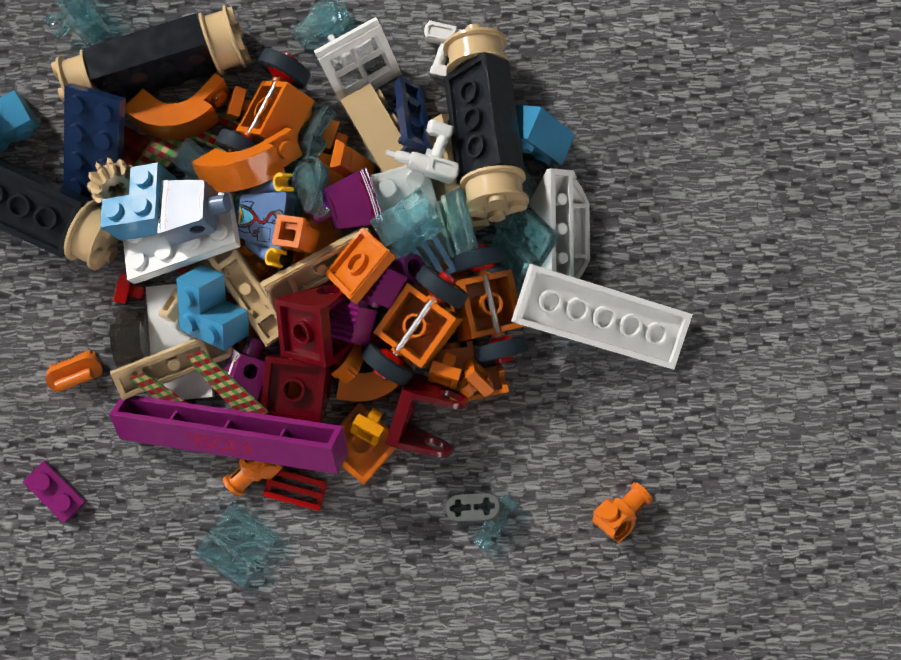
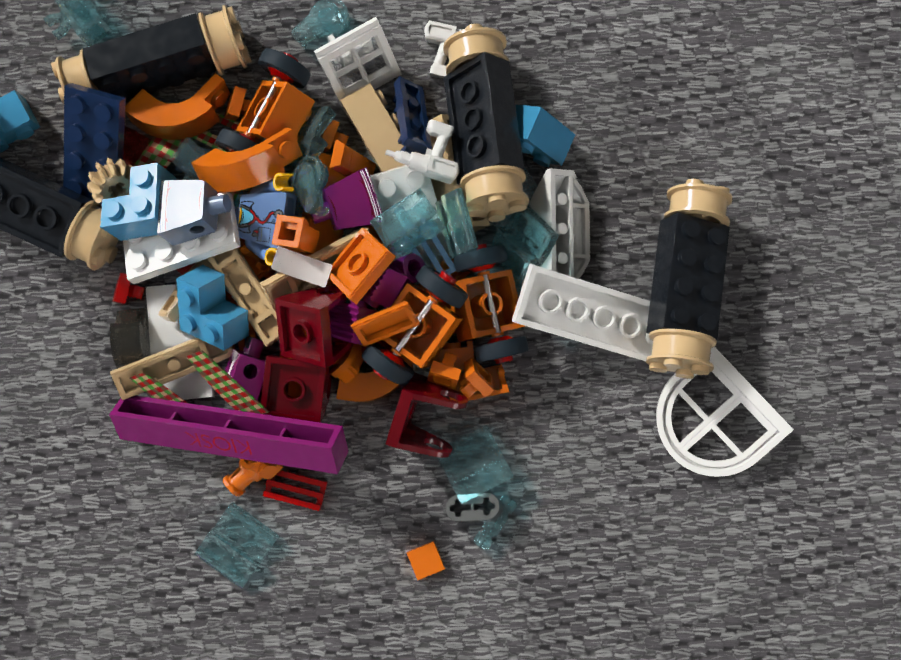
(55, 491): magenta plate -> none
(74, 371): orange piece -> none
(301, 266): none -> white sticker
(364, 457): orange tile -> none
(368, 428): light orange tile -> none
(385, 323): none -> orange tile
(425, 560): none -> orange tile
(475, 465): none -> clear light blue slope
(618, 515): orange connector -> none
(688, 279): none -> black brick
(742, 393): none -> white window

